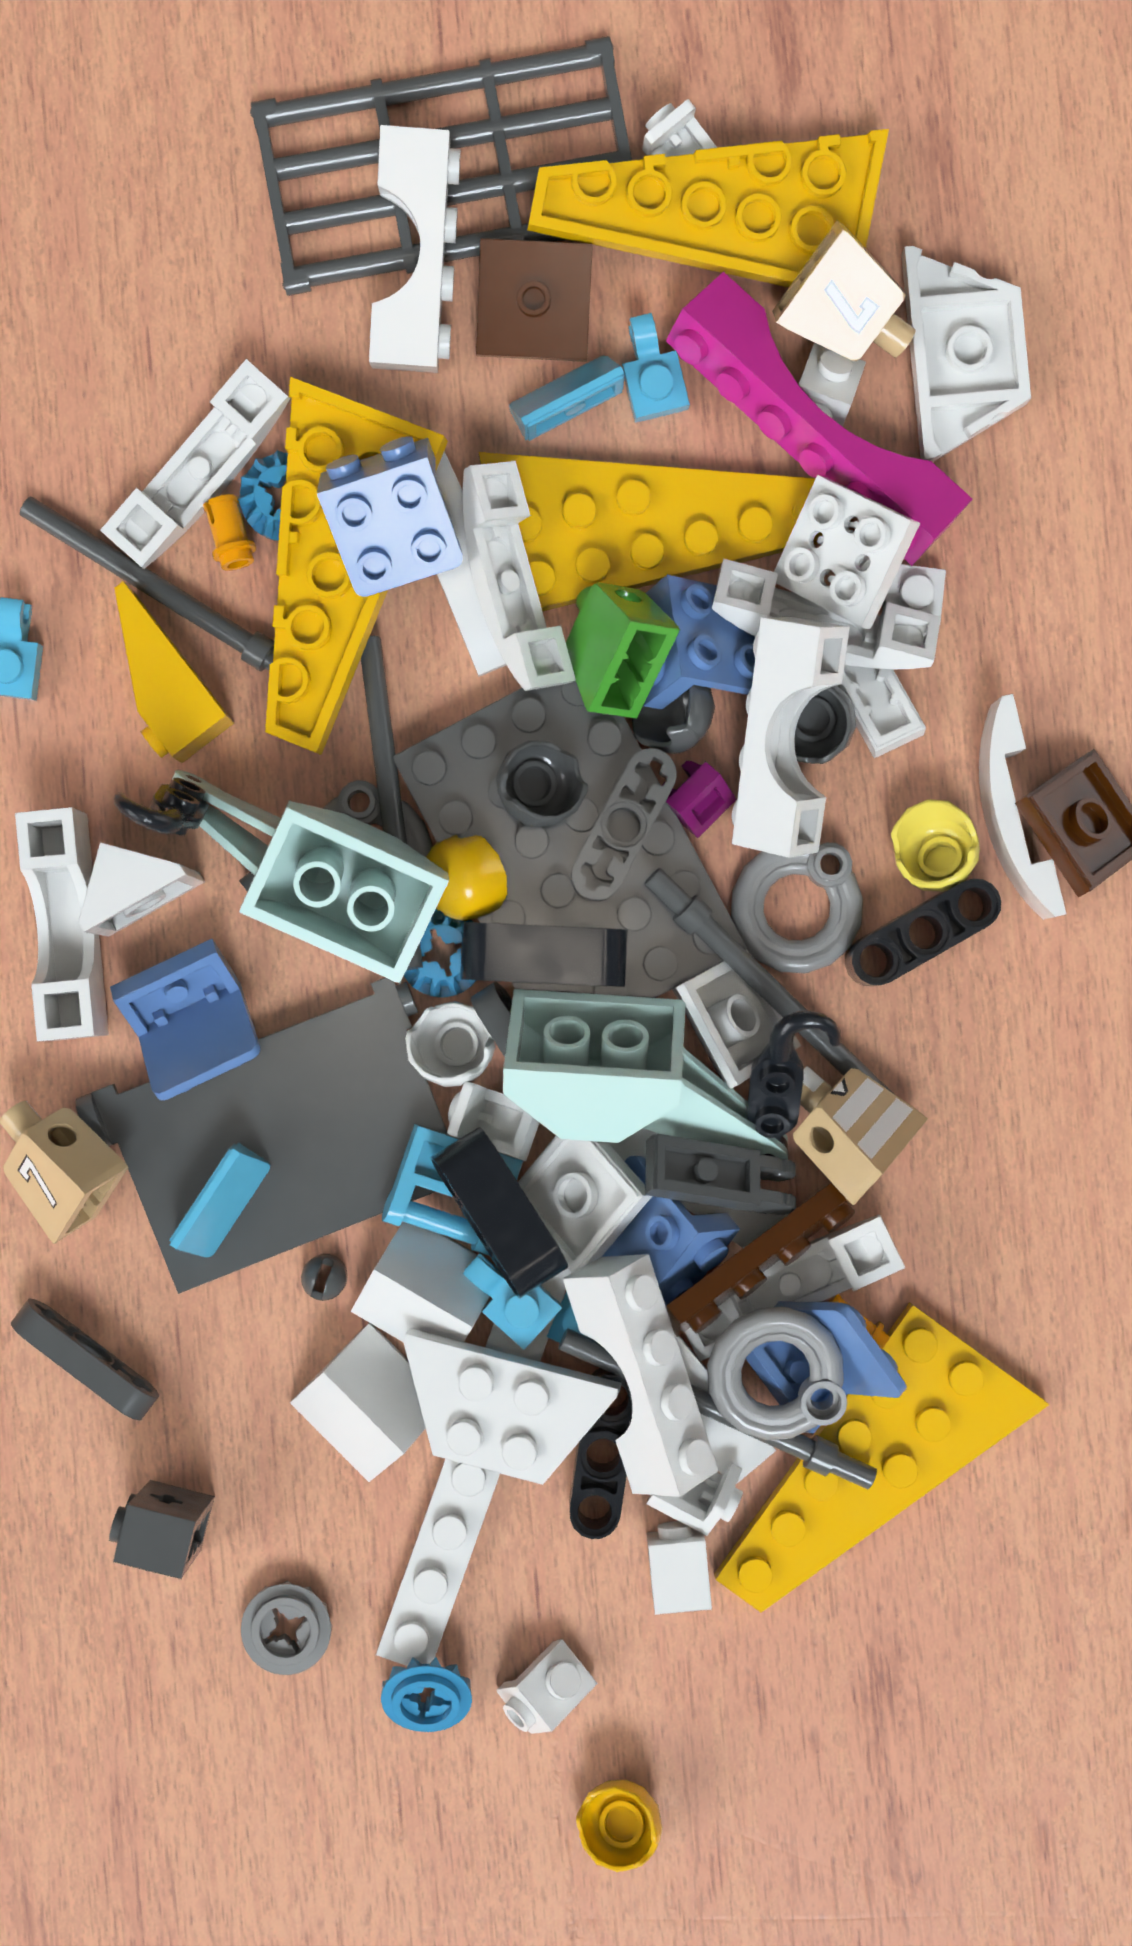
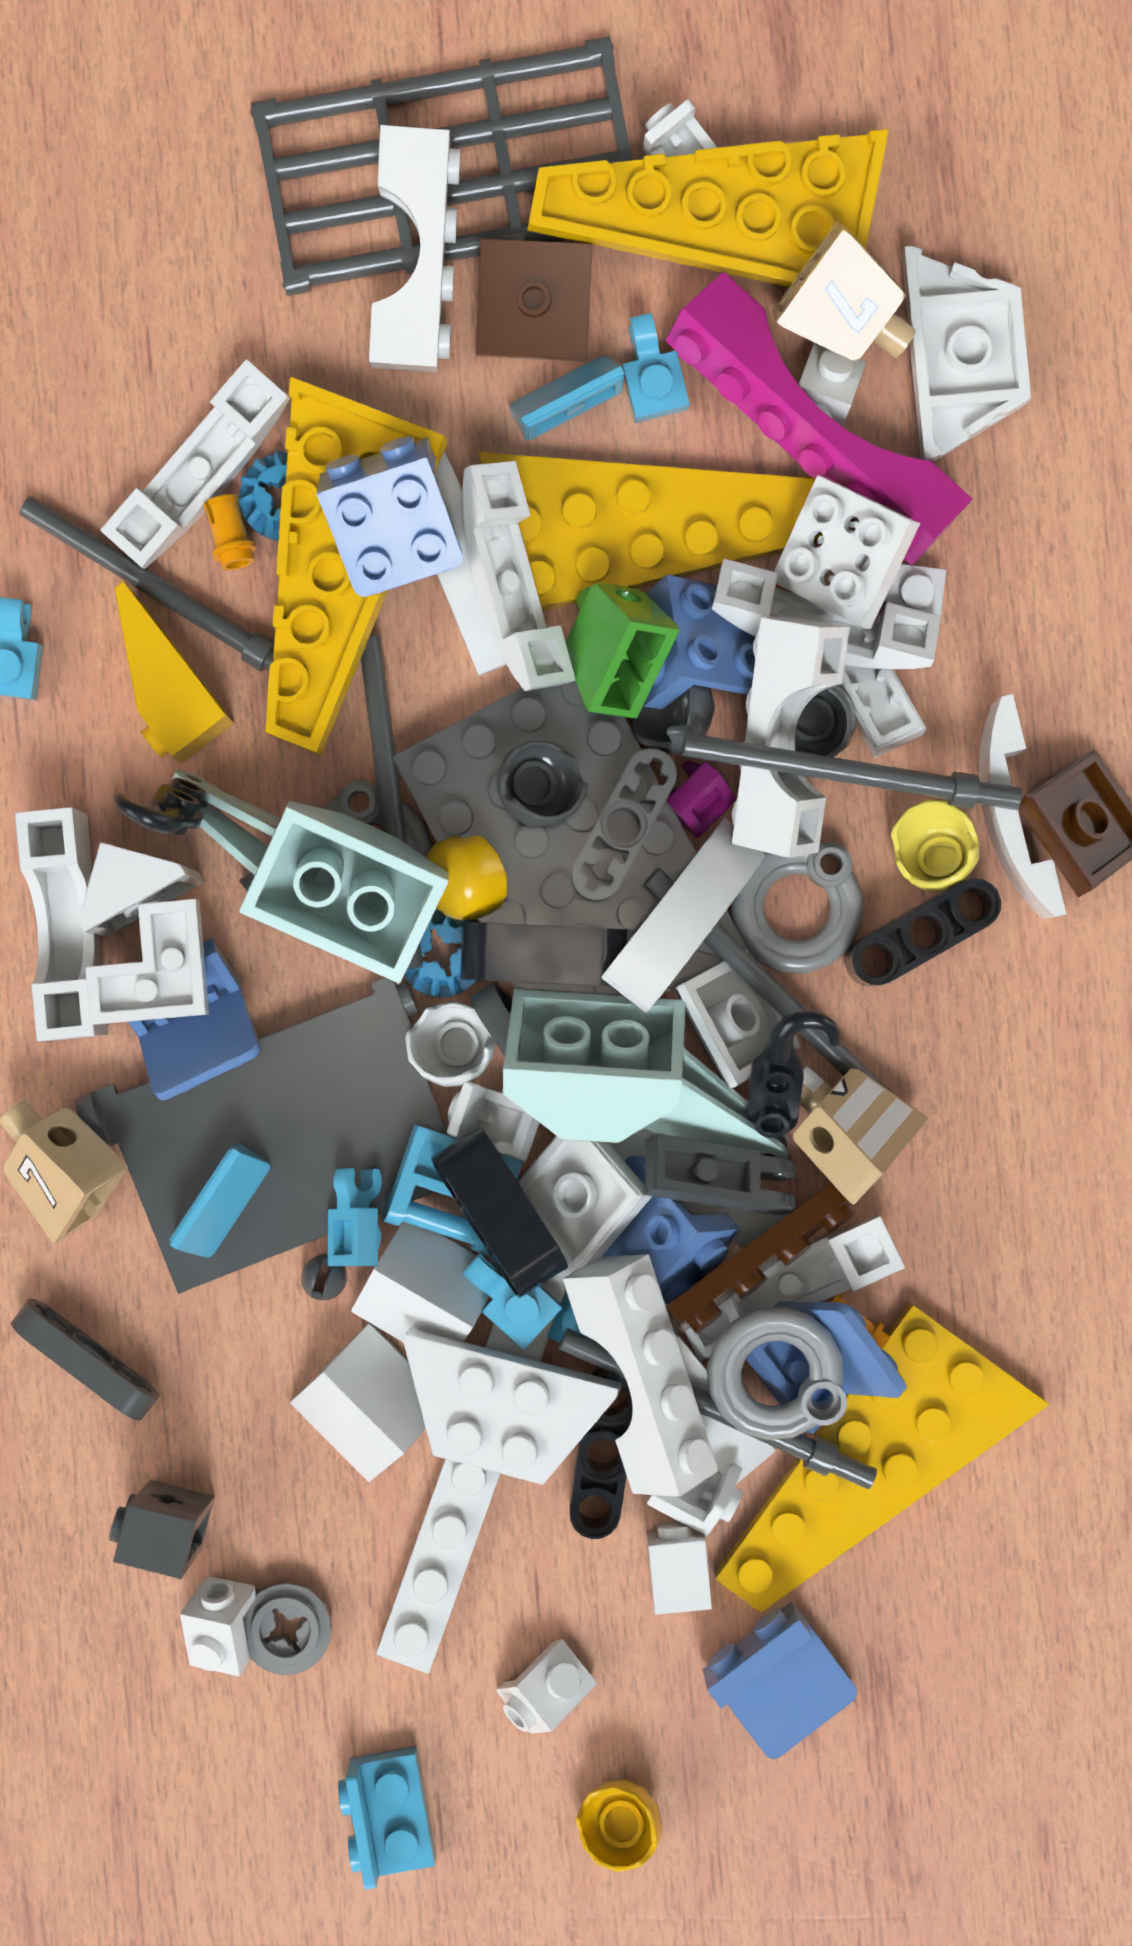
(168, 980): none -> white plate
(216, 1627): none -> white bracket
(353, 1225): none -> medium azure plate
(387, 1814): none -> medium azure bracket
(442, 1709): dark azure gear -> none
(683, 918): none -> white slope
(779, 1681): none -> medium blue bracket
(959, 788): none -> dark grey bar

